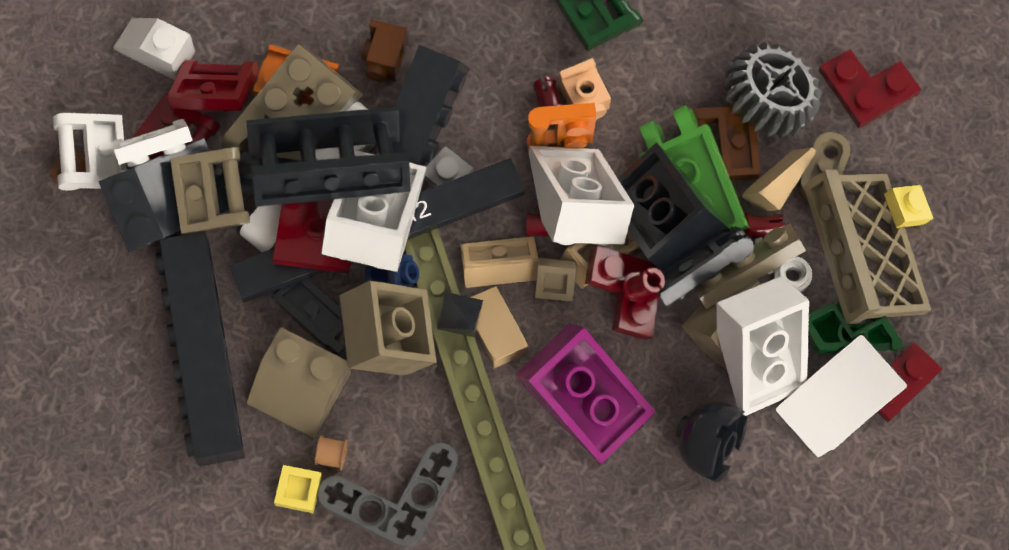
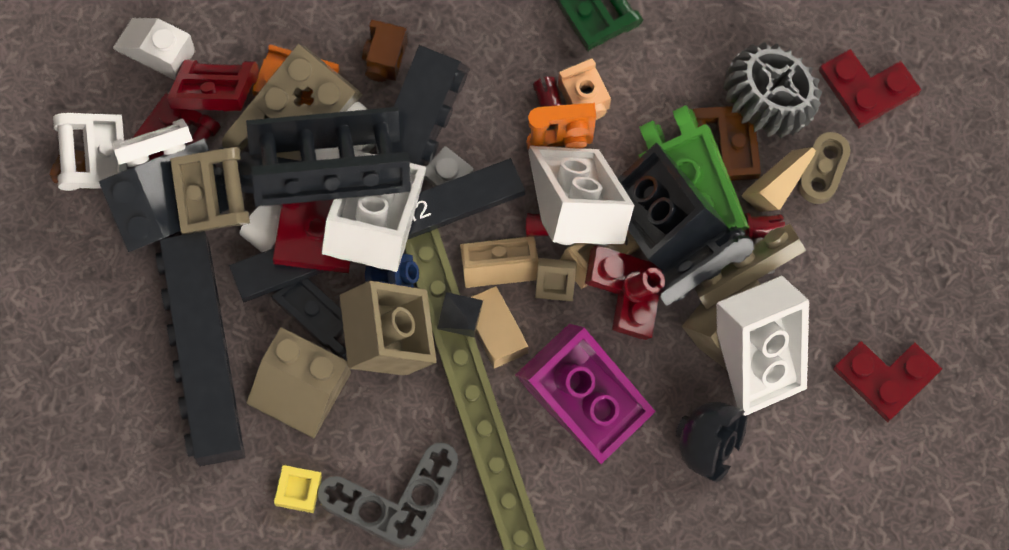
(331, 452): medium nougat axle -> none
(801, 267): white plate -> none
(831, 334): dark green slope -> none
(841, 396): white sticker -> none
(845, 248): dark tan fence -> none
(908, 206): light yellow plate -> none

